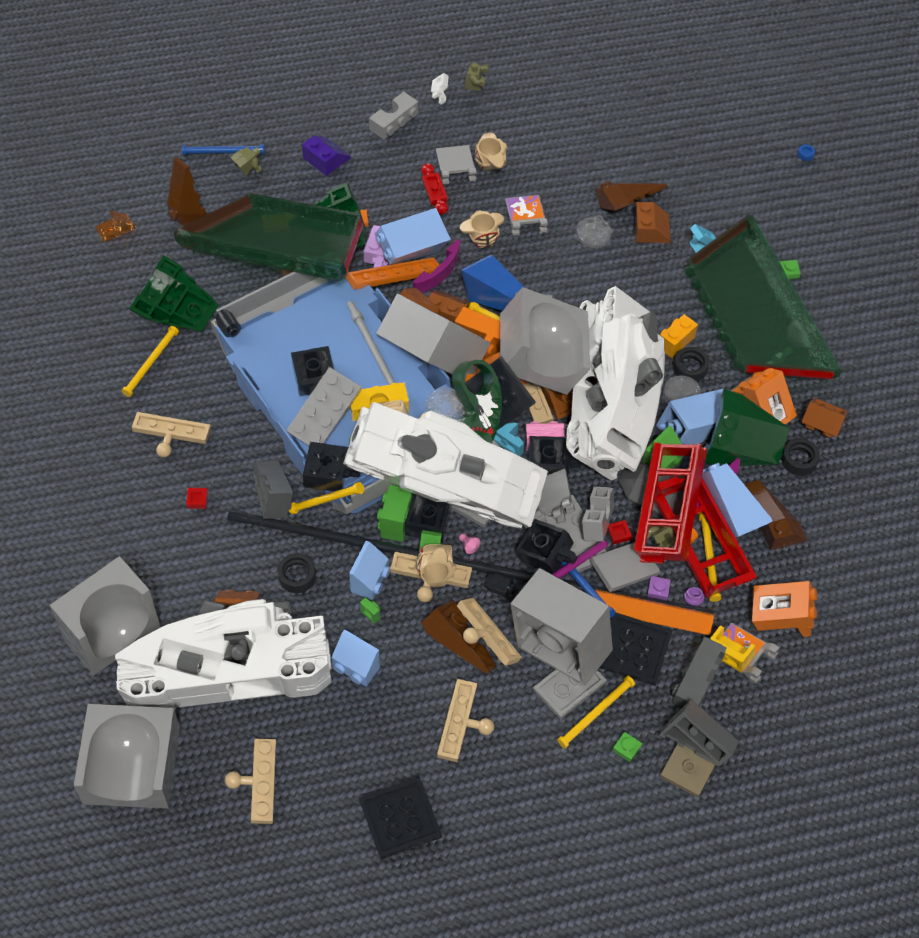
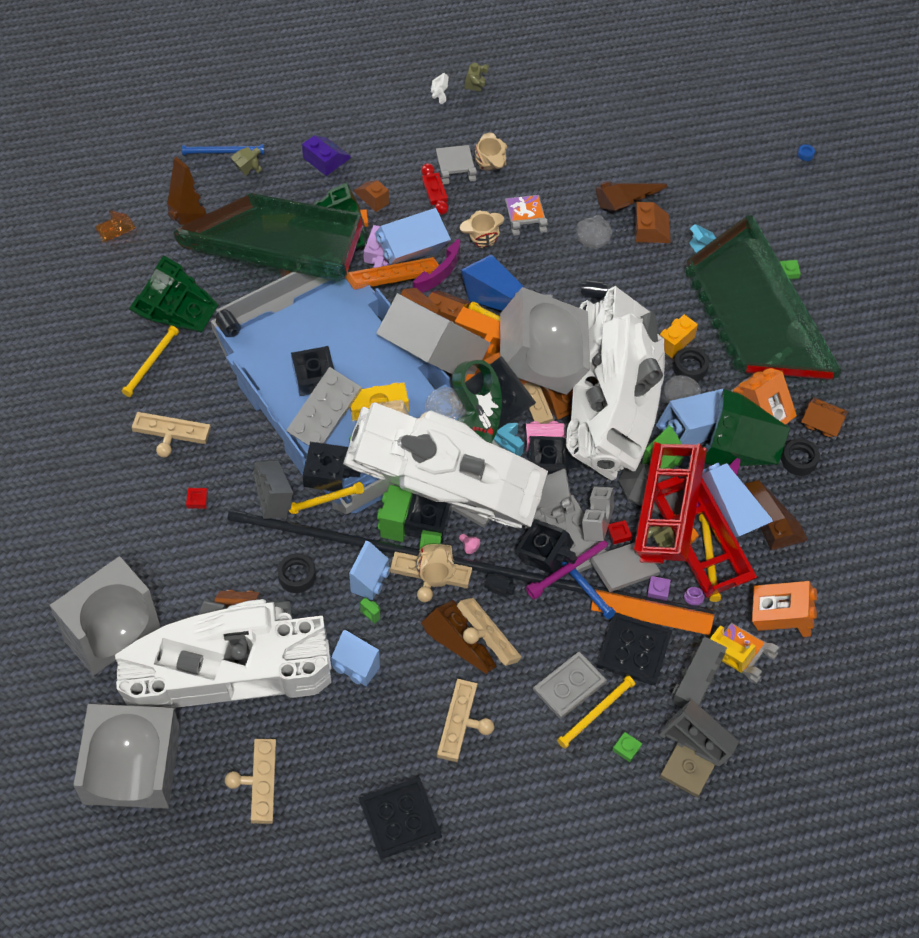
(358, 318): light grey bar -> none
(373, 194): none -> dark orange slope
(385, 124): light grey arch -> none
(562, 626): light grey piece -> none
(594, 289): none -> black brick

